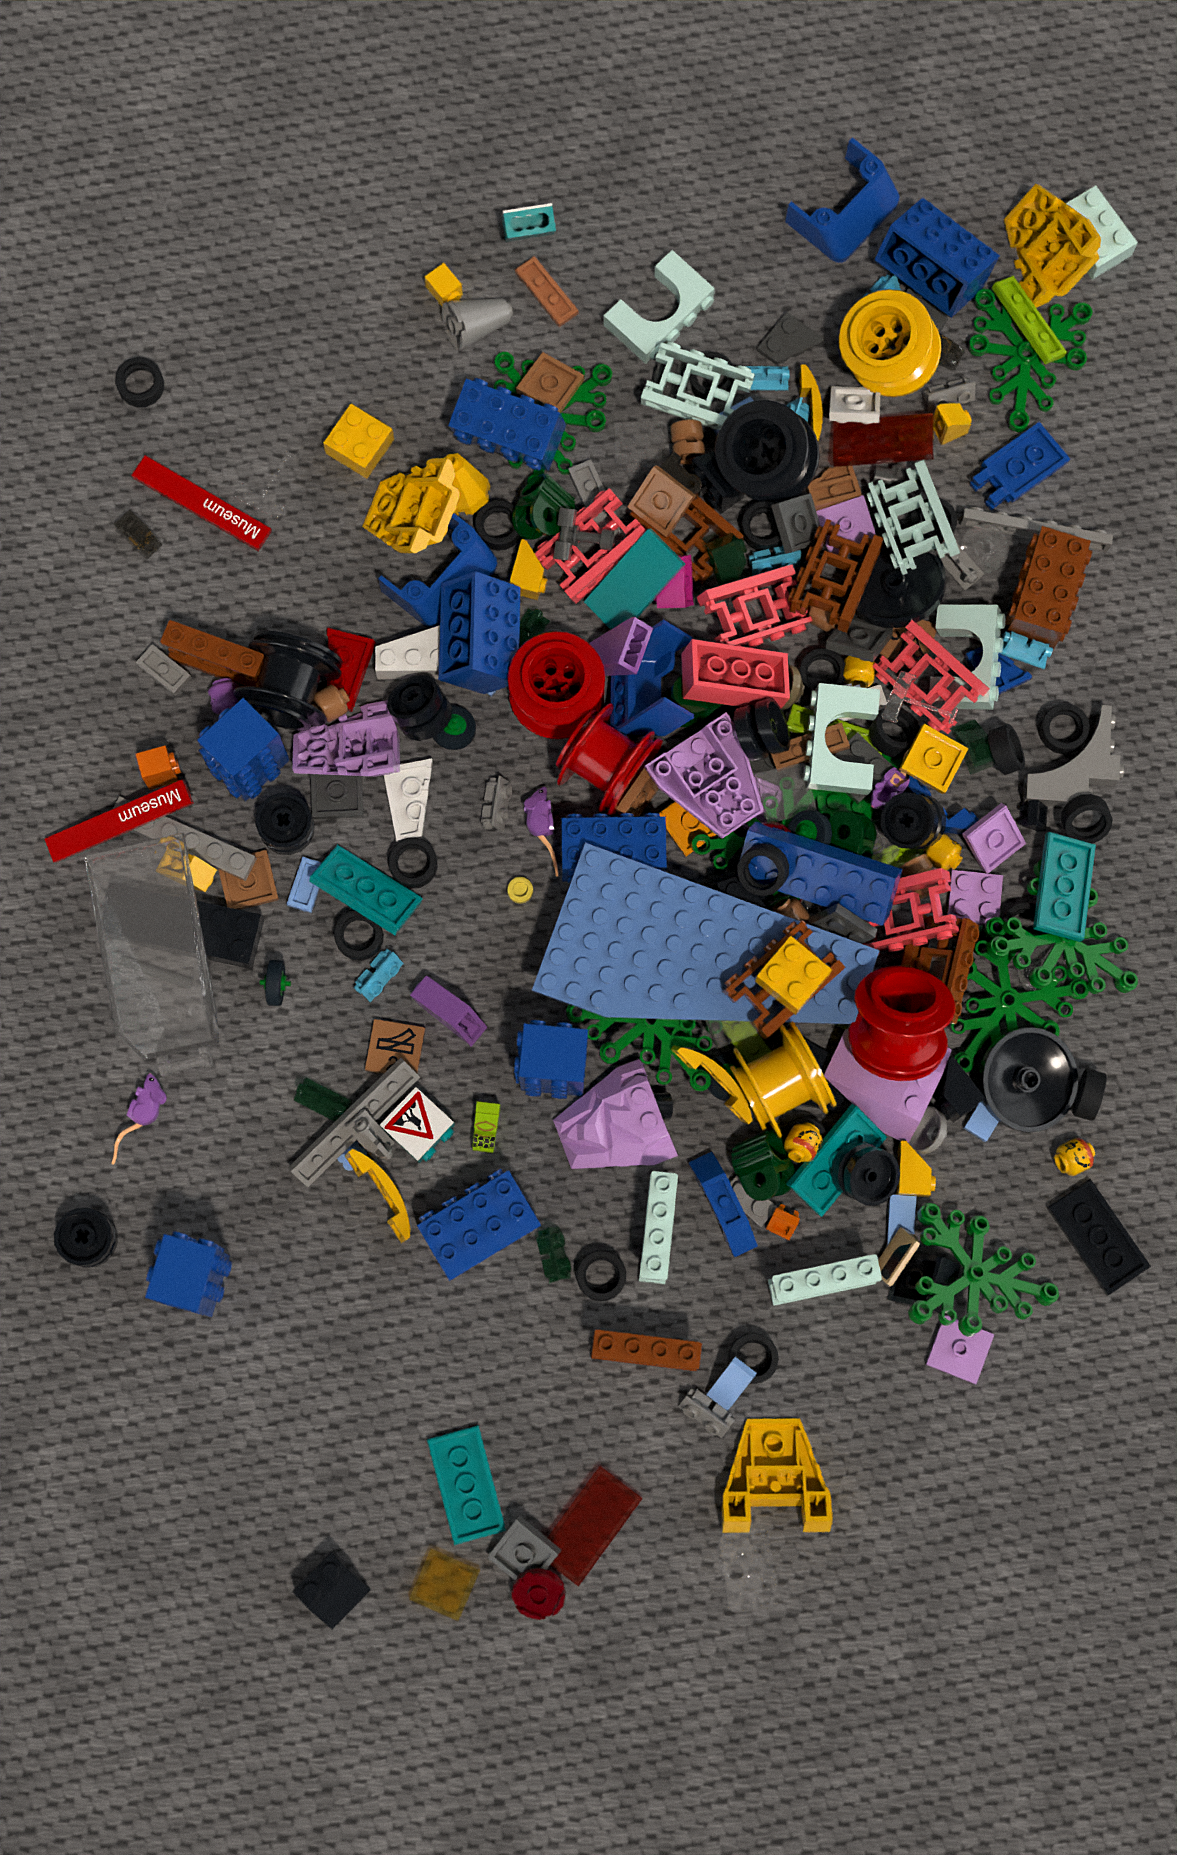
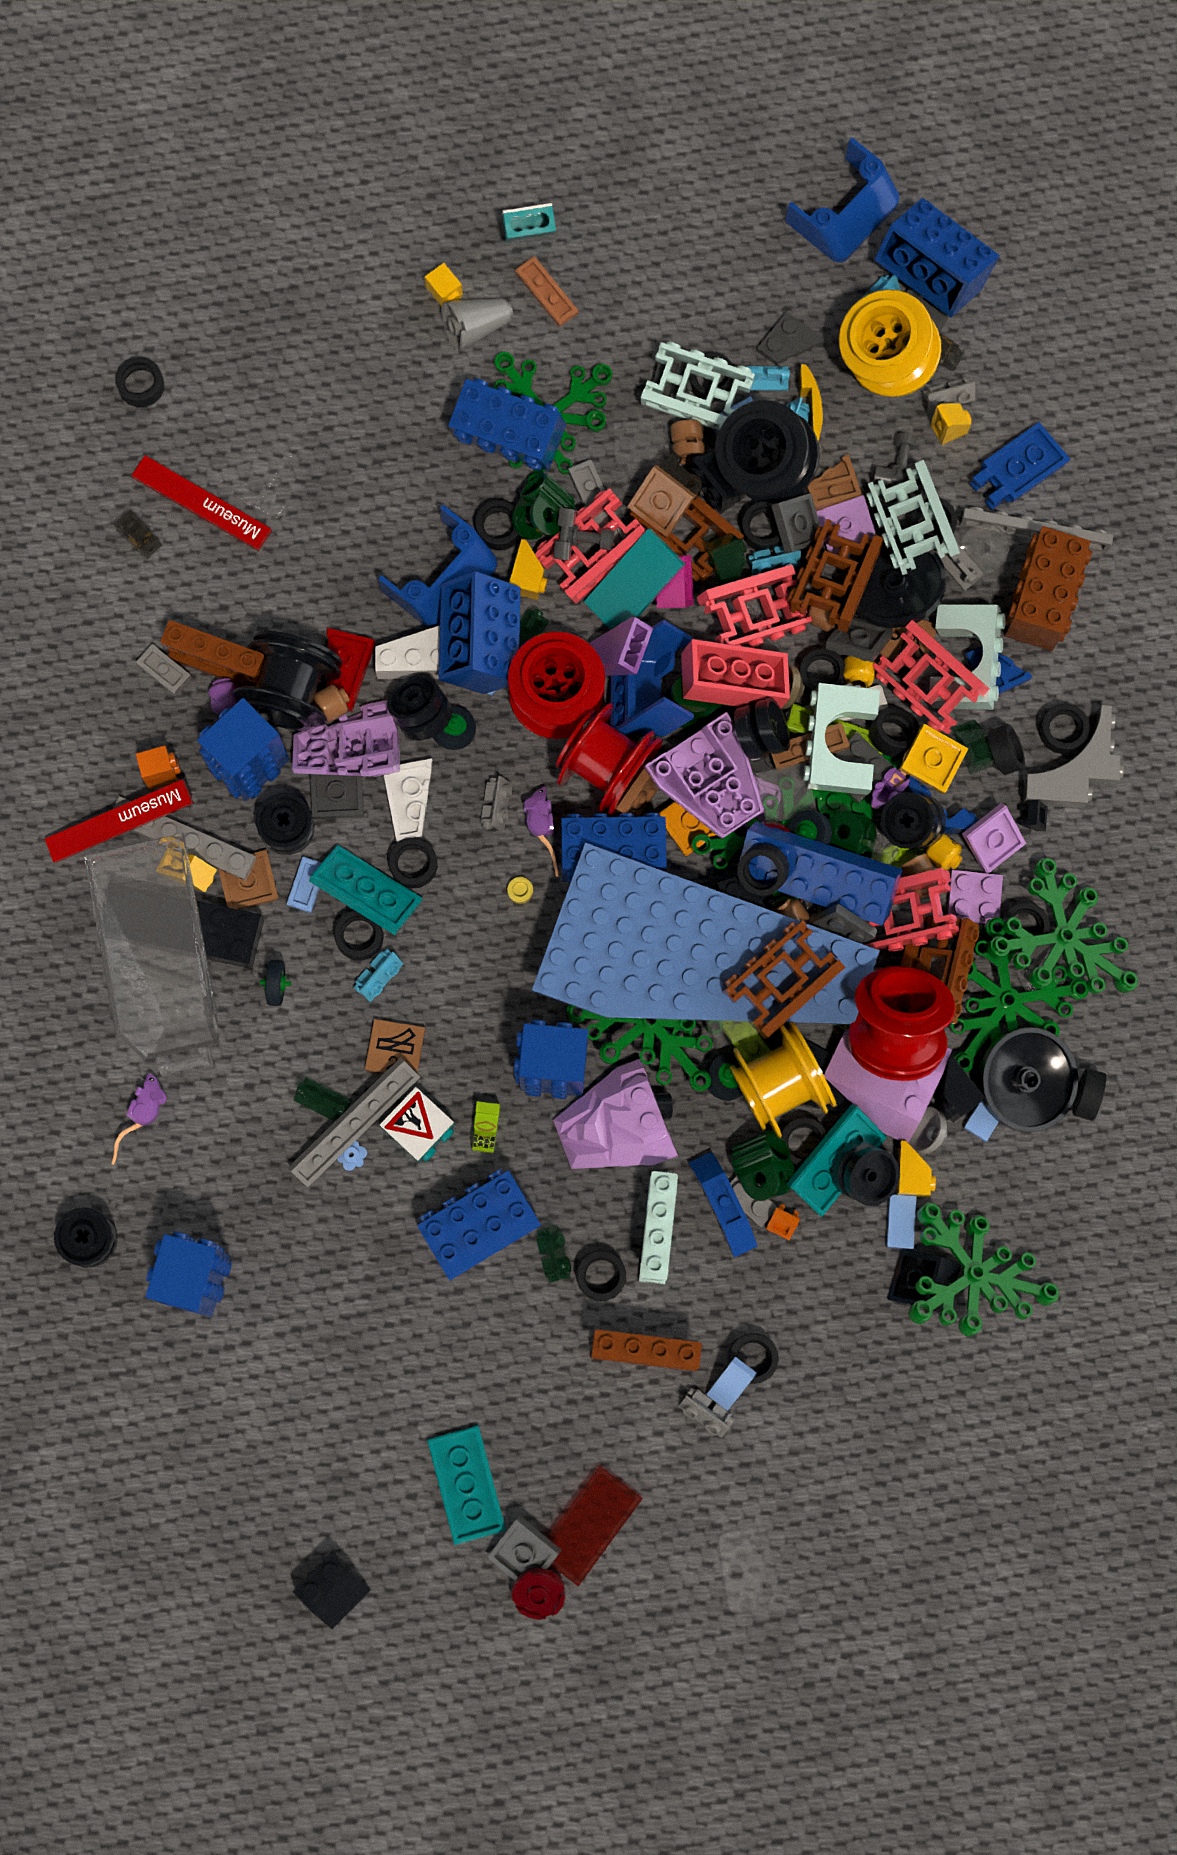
(358, 441): yellow brick -> none
(363, 1164): yellow slope -> none
(371, 1136): light grey hinge -> none
(414, 507): yellow wedge -> none
(444, 1584): clear yellow plate -> none
(449, 1010): medium lavender slope -> none
(471, 485): yellow cone -> none
(550, 382): medium nougat tile -> none
(645, 336): light aqua arch -> none
(737, 1102): yellow slope -> none
(775, 1469): yellow wedge -> none
(793, 975): yellow brick -> none
(803, 1142): yellow head -> none
(824, 1279): light aqua fence -> none
(854, 405): white plate -> none
(888, 441): clear red tile -> none
(897, 1255): tan slope -> none
(898, 695): clear piece -> none
(959, 1354): lavender plate -> none
(1018, 648): medium azure hinge -> none
(1023, 380): green plant -> none
(1029, 320): lime tile -> none
(1052, 244): yellow wedge -> none
(1064, 887): teal tile -> none
(1074, 1156): yellow head -> none
(1081, 804): black tyre -> none
(1098, 1237): black tile -> none
(1116, 239): light aqua brick -> none

